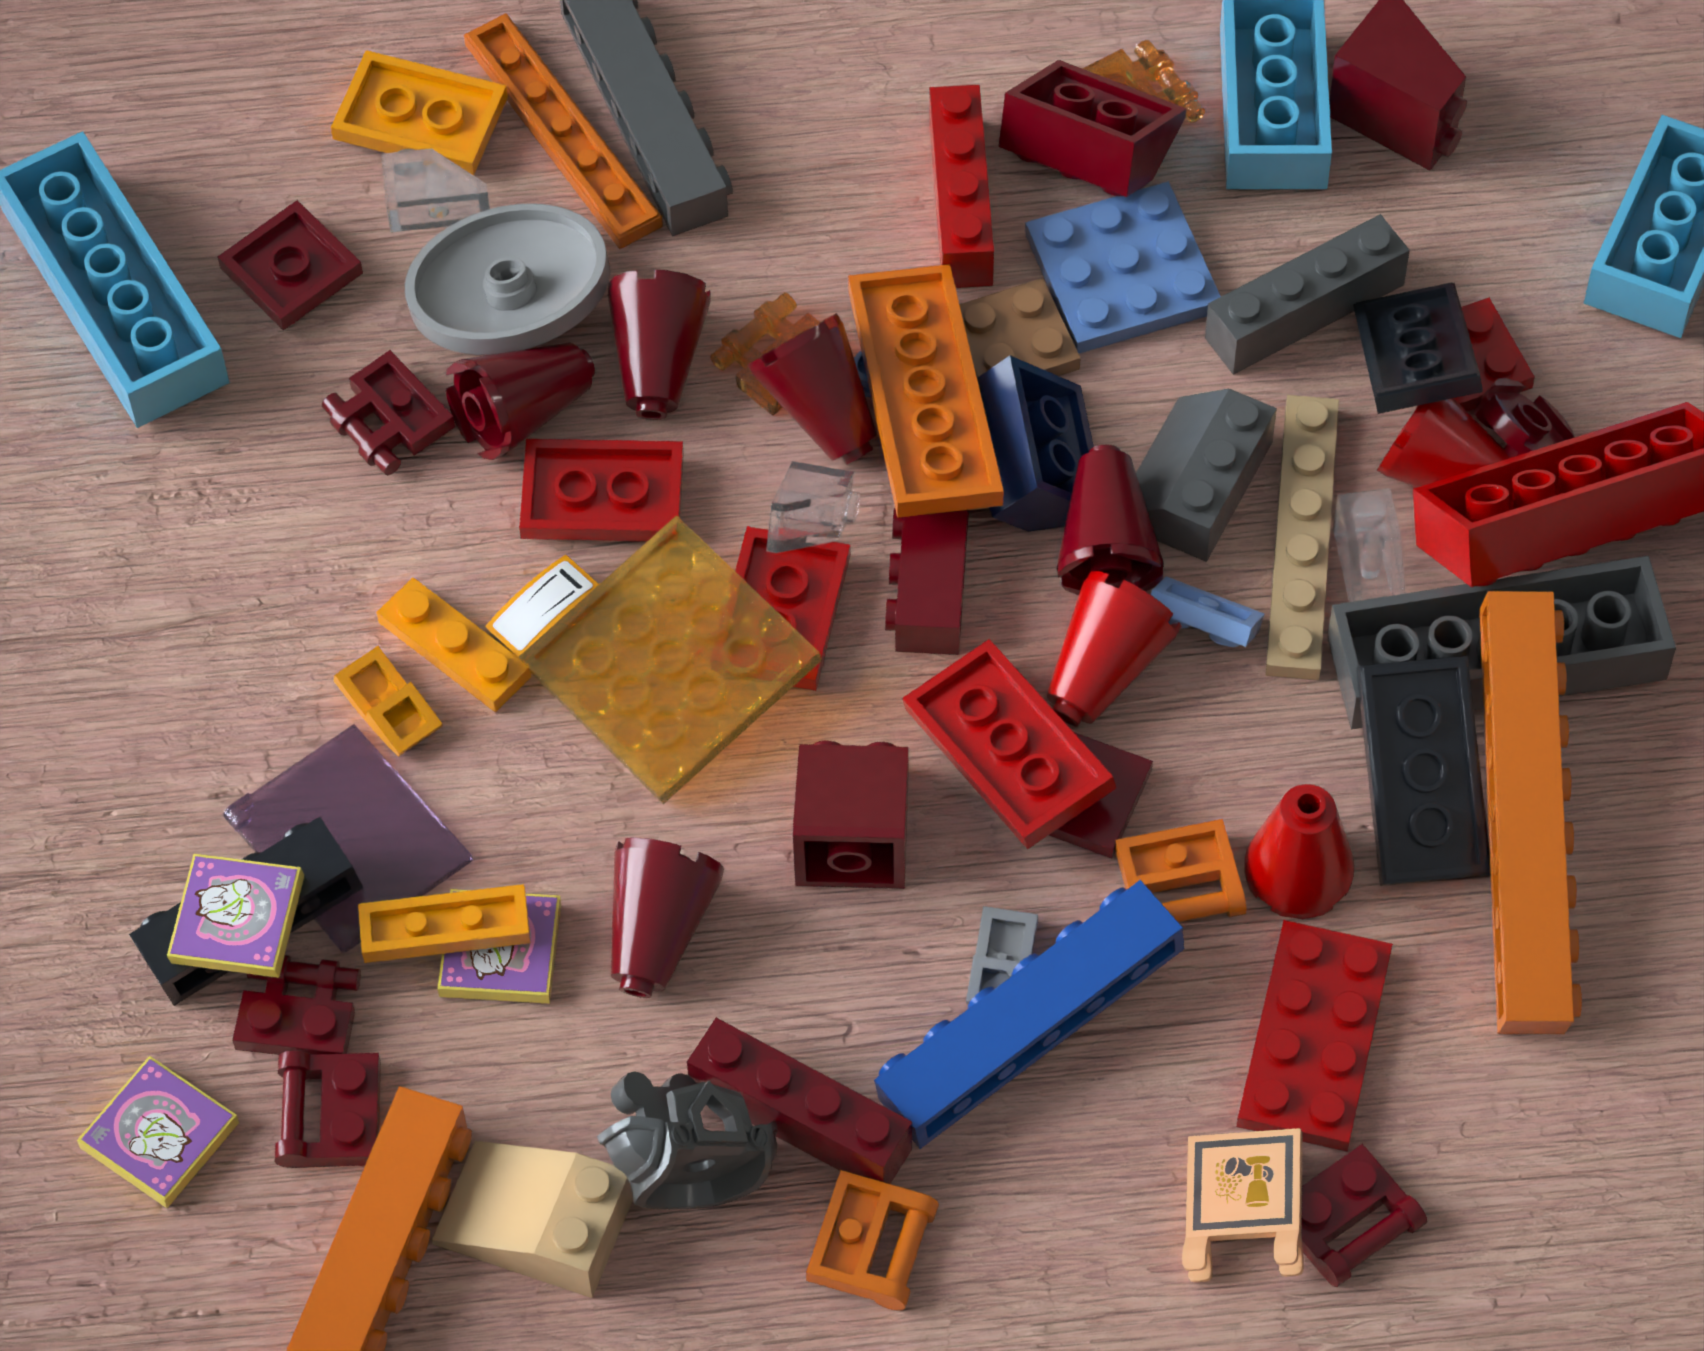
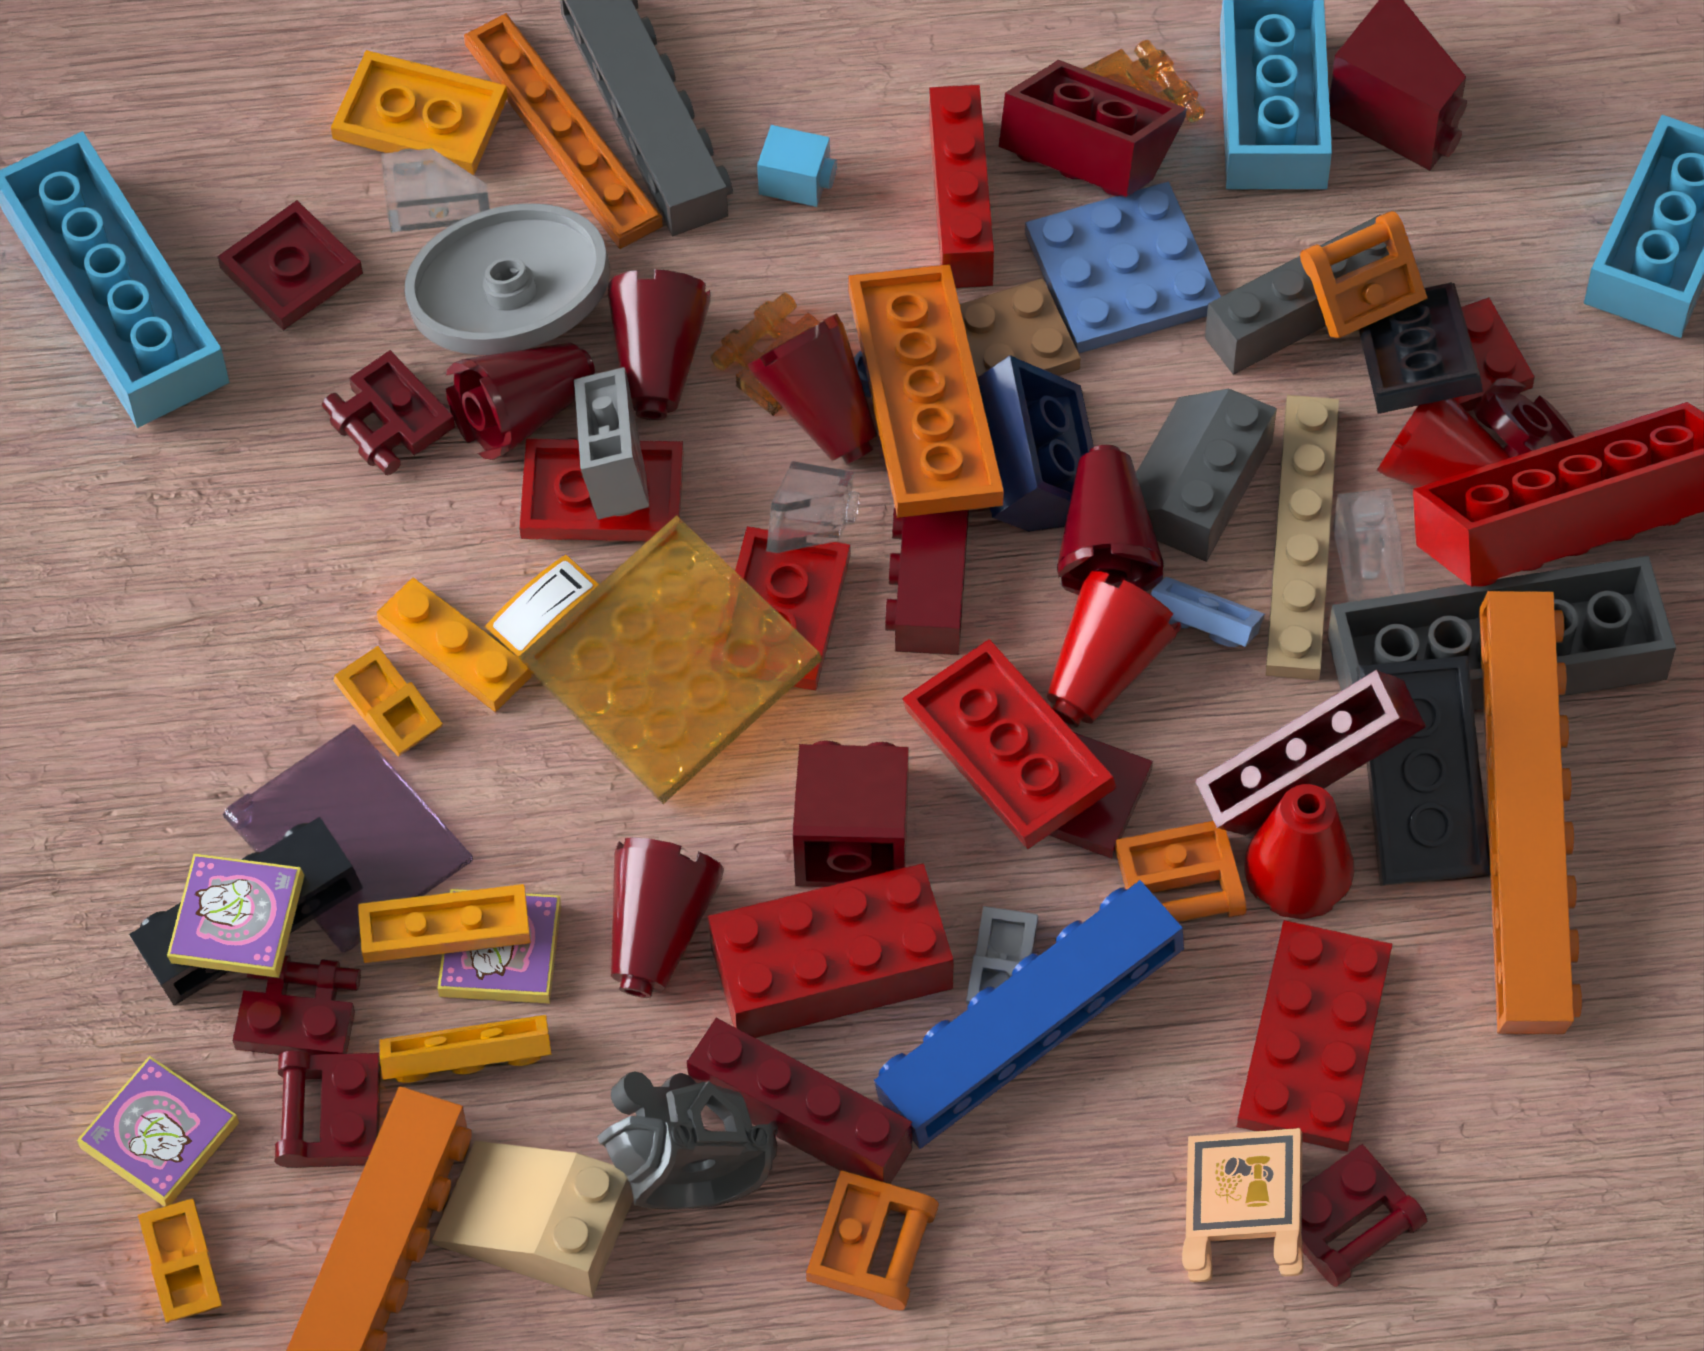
(180, 1260): none -> light orange slope
(465, 1048): none -> light orange plate
(610, 444): none -> light grey slope
(795, 166): none -> medium azure brick
(831, 952): none -> red brick
(1311, 750): none -> dark red brick
(1371, 290): none -> orange plate

